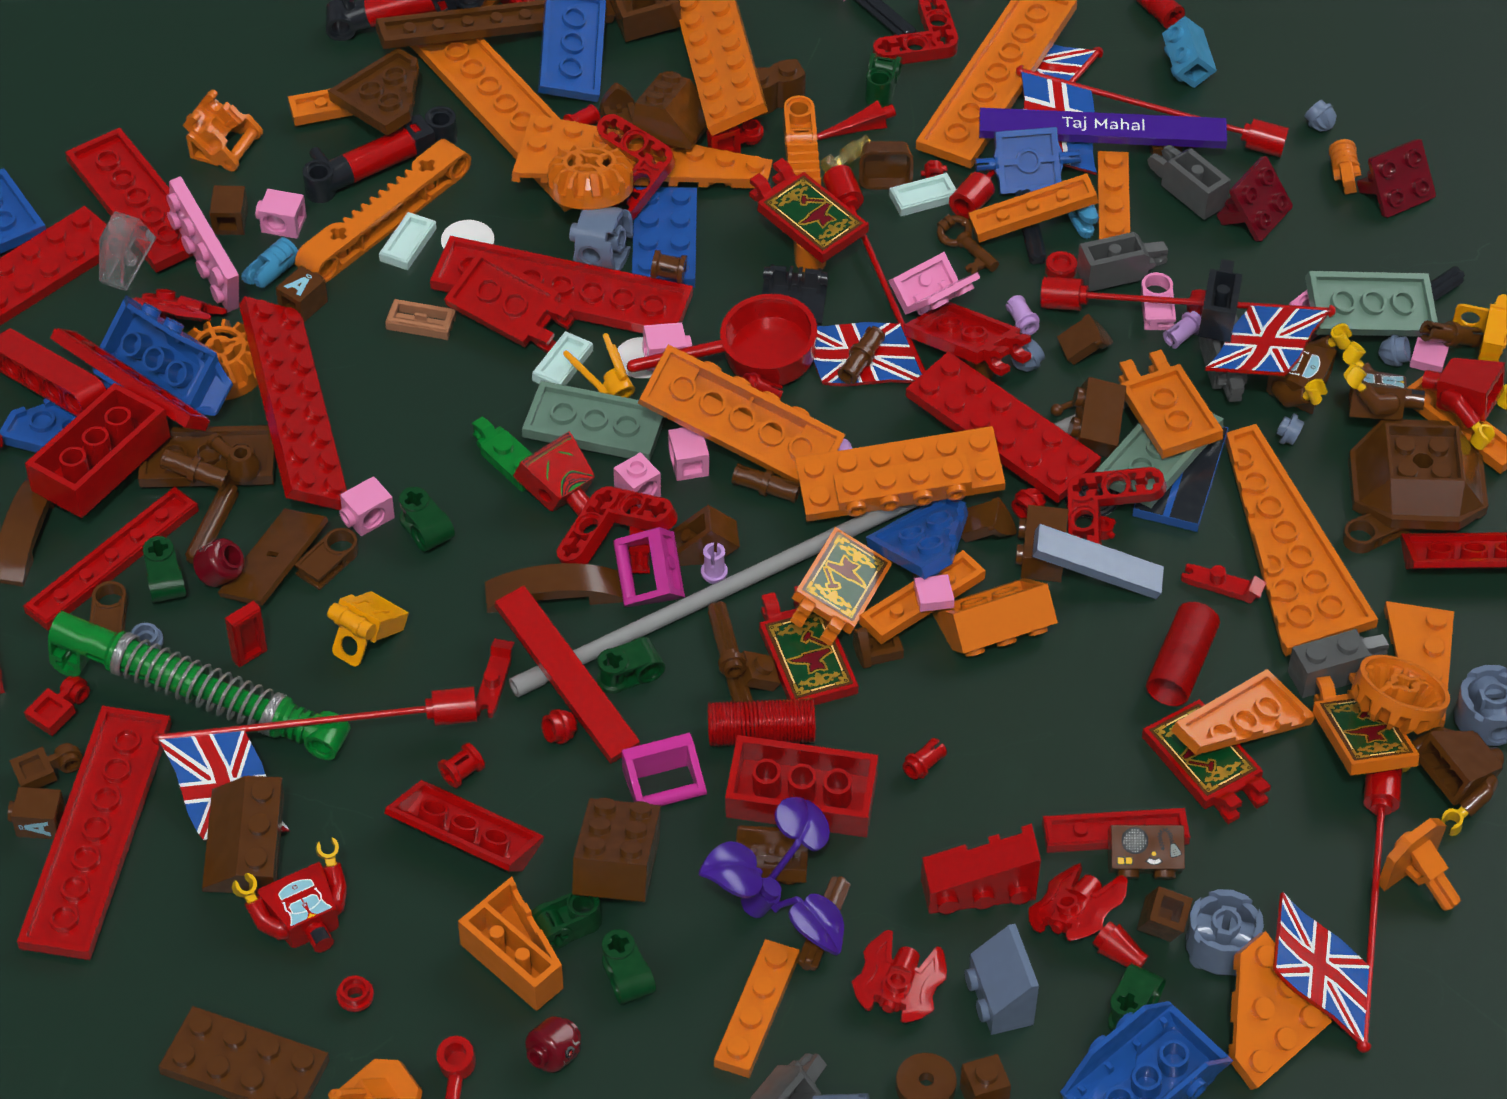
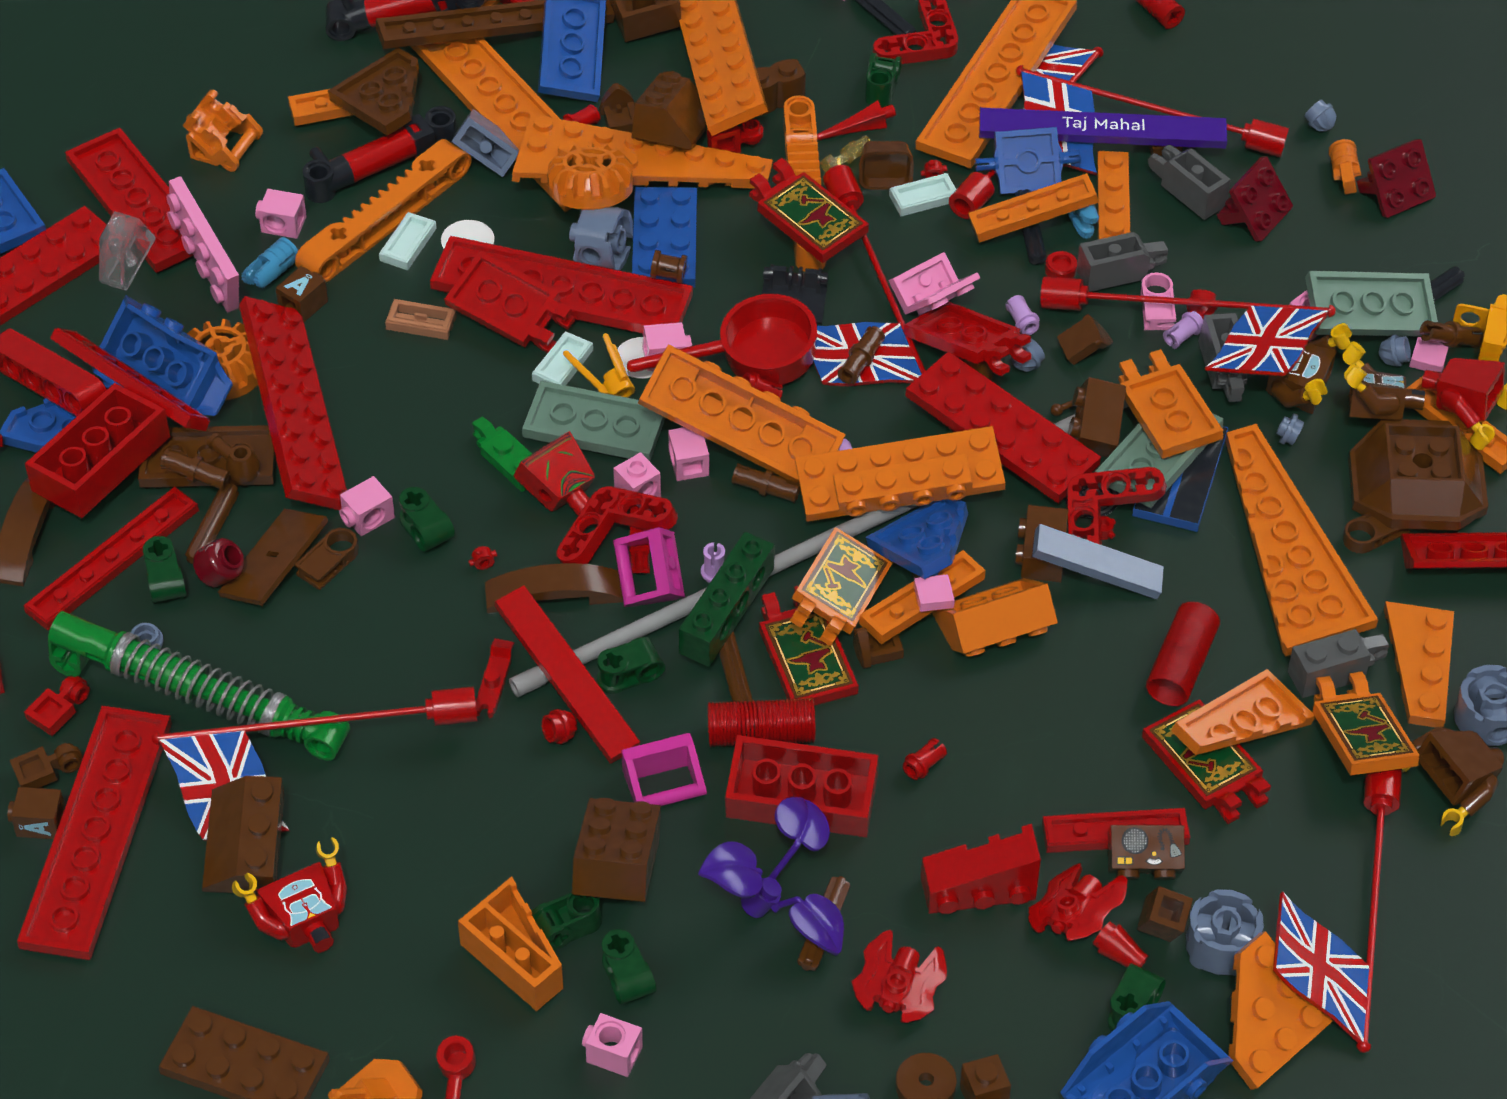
(109, 616): reddish brown piece -> none
(181, 307): red piece -> none
(228, 210): reddish brown brick -> none
(246, 633): red tile -> none
(353, 985): red plate -> none
(364, 619): light orange piece -> none
(461, 765): red bush -> none
(466, 826): red slope -> none
(482, 558): none -> red piece
(486, 143): none -> sand blue slope
(553, 1044): dark red head -> none
(614, 1058): none -> bright pink brick
(645, 162): red beam -> none
(704, 528): reddish brown slope -> none
(726, 599): none -> dark green brick
(756, 668): reddish brown plate -> none
(756, 1008): orange plate -> none
(769, 848): reddish brown bracket -> none
(965, 240): reddish brown piece -> none
(988, 519): reddish brown tile -> none
(1003, 982): sand blue slope -> none
(1027, 497): red plate -> none
(1188, 52): dark azure brick -> none
(1220, 303): black hinge -> none
(1222, 583): red piece -> none
(1400, 694): orange gear -> none
(1418, 858): orange piece -> none

